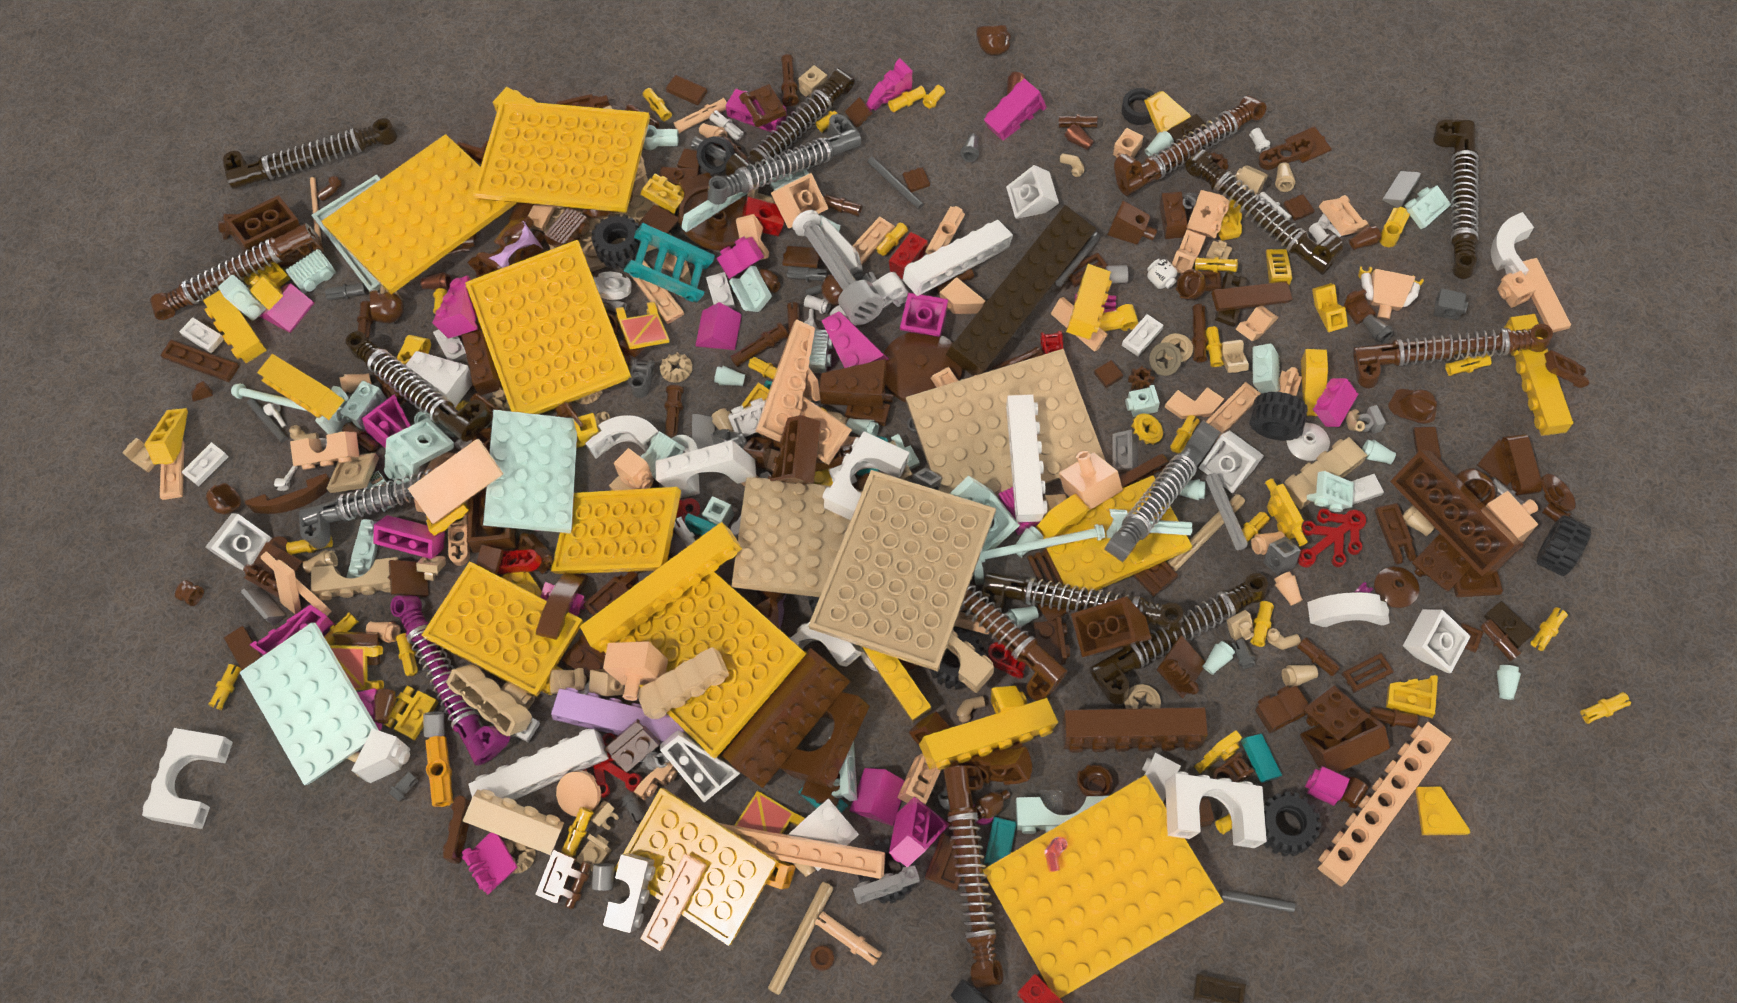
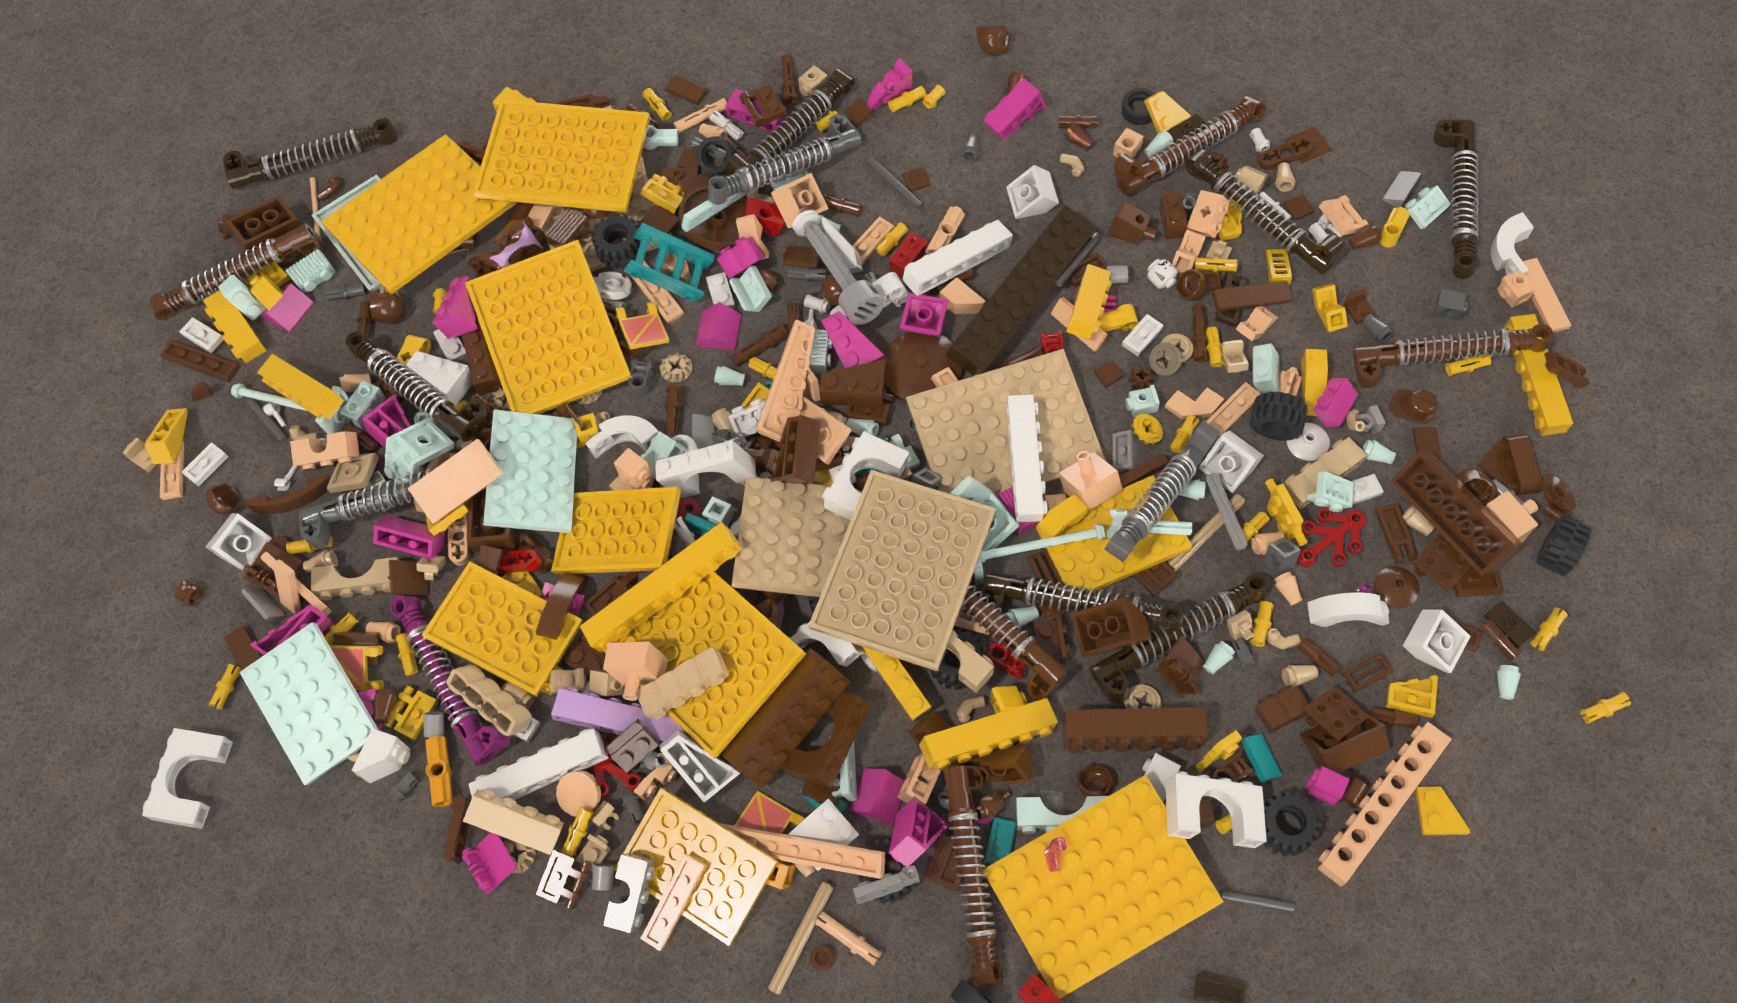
(364, 550): light aqua plate -> none
(436, 281): copper cone -> none
(1029, 535): light aqua cone -> none
(1389, 290): light nougat torso -> none

